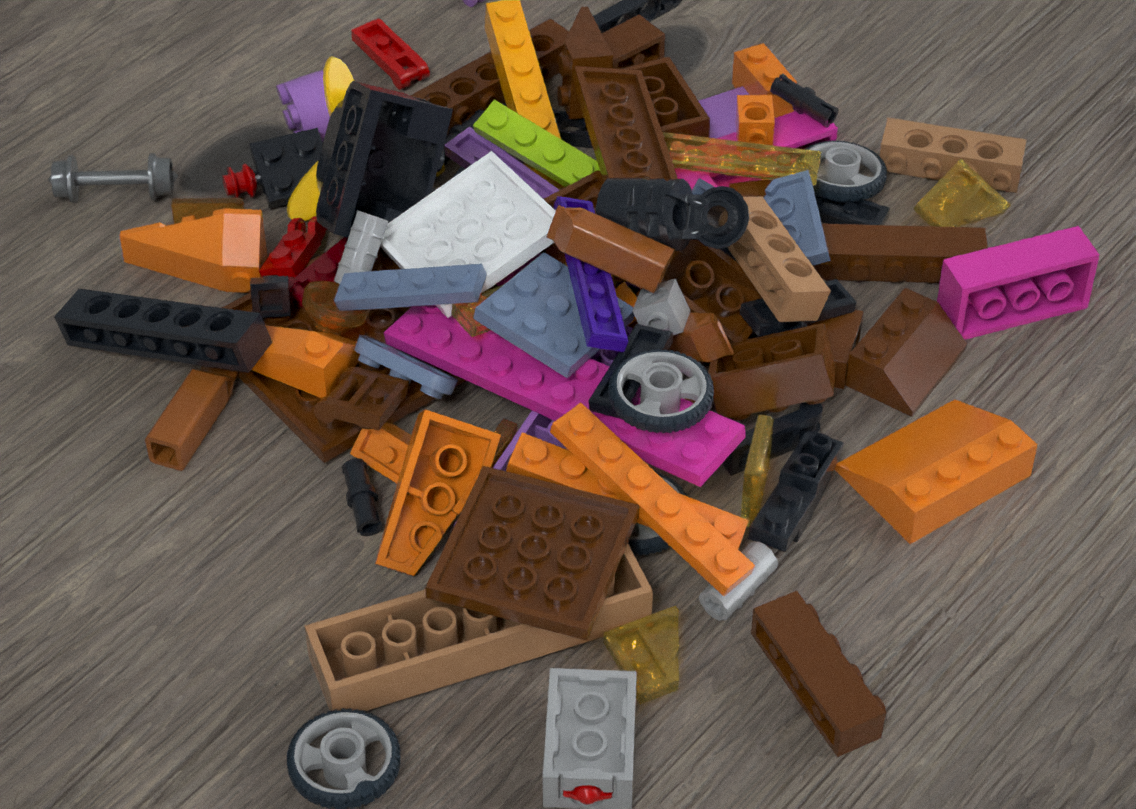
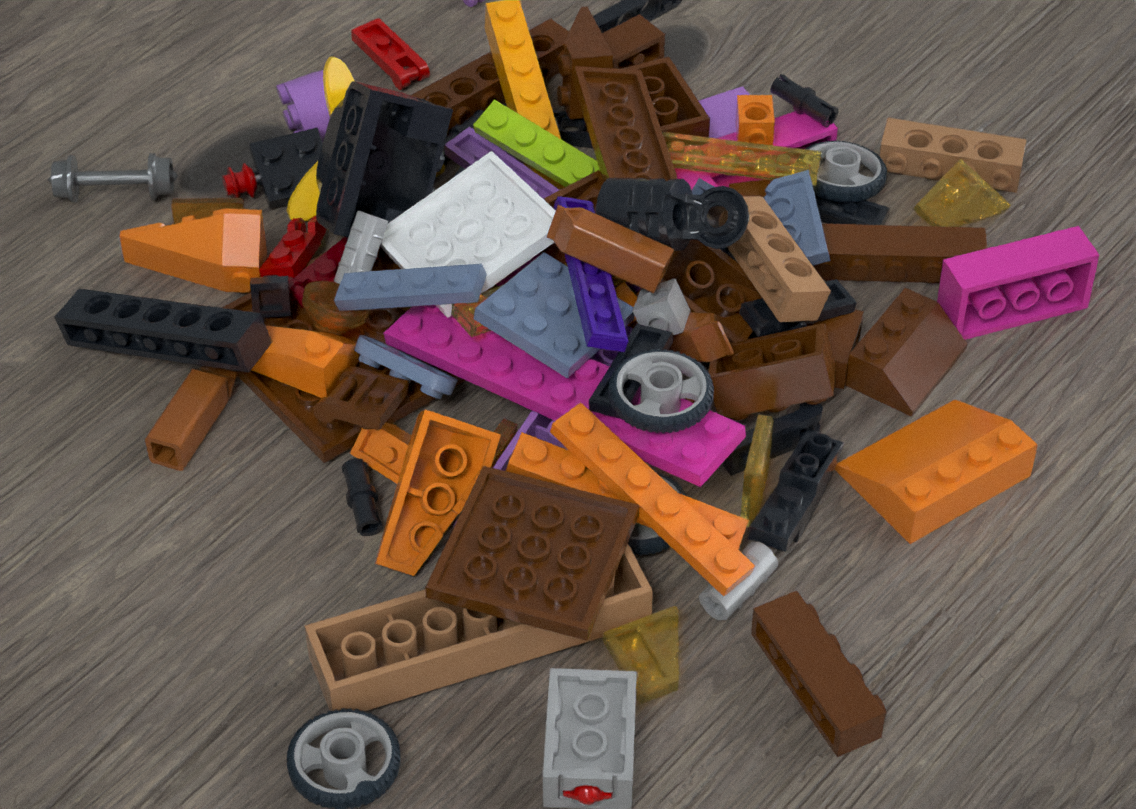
(756, 70): orange brick -> none

